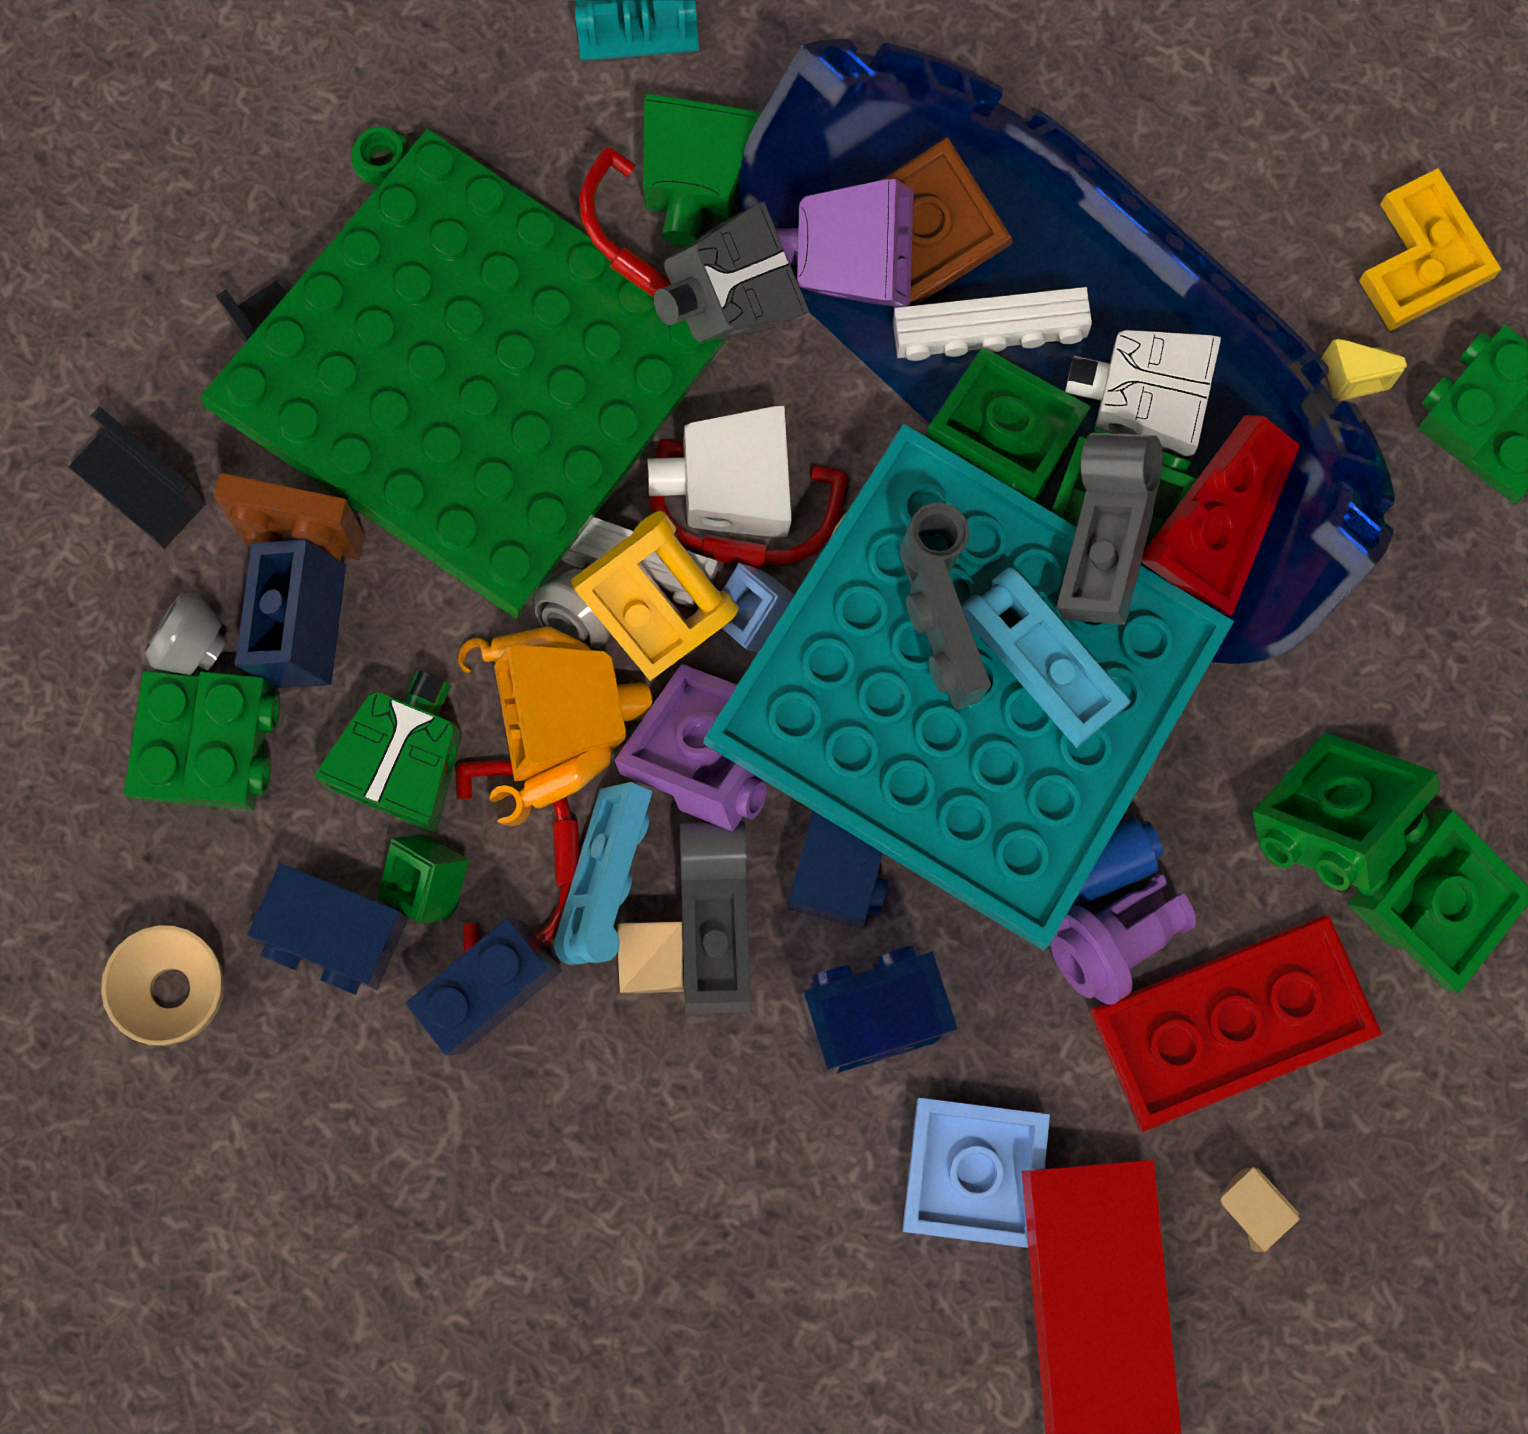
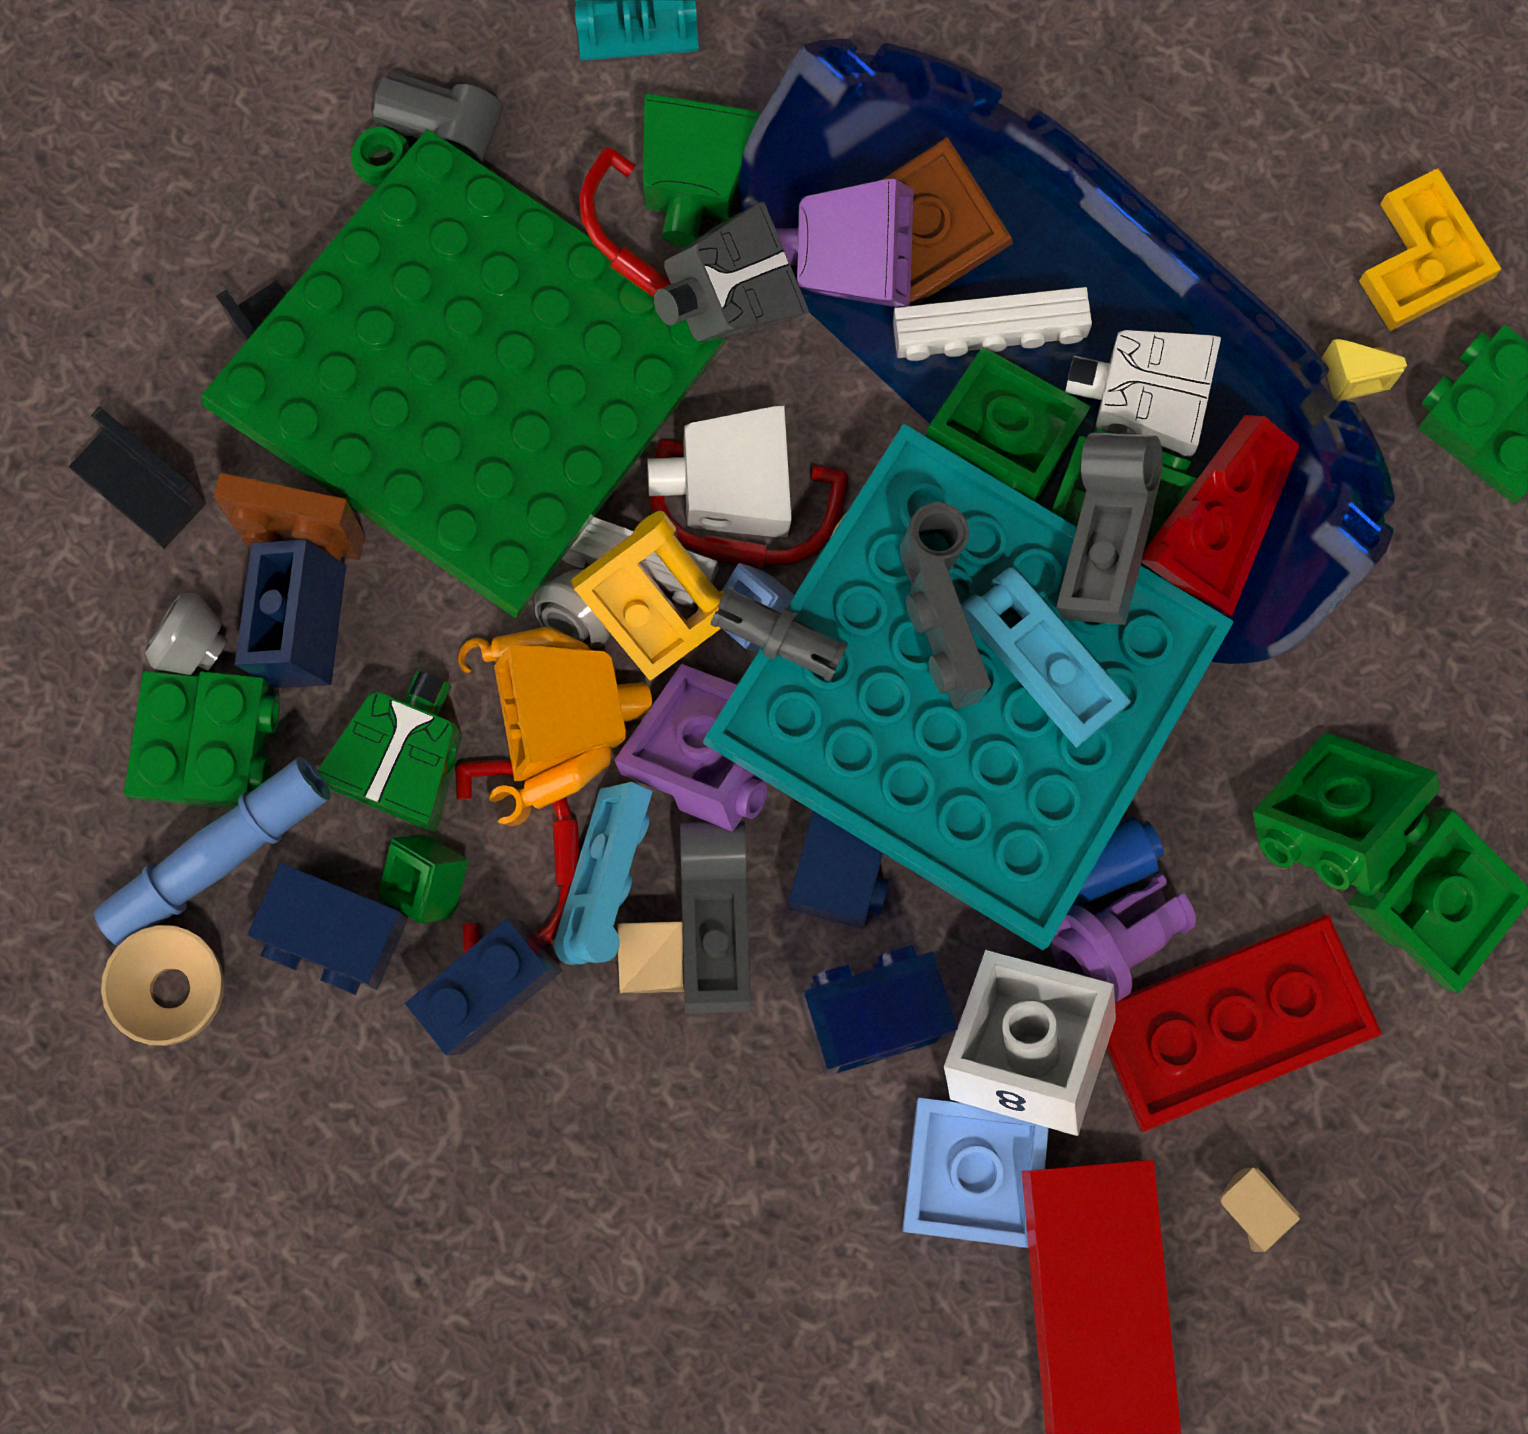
(213, 851): none -> medium blue piece
(459, 116): none -> dark grey piece
(778, 633): none -> dark grey pin
(1031, 1042): none -> white brick

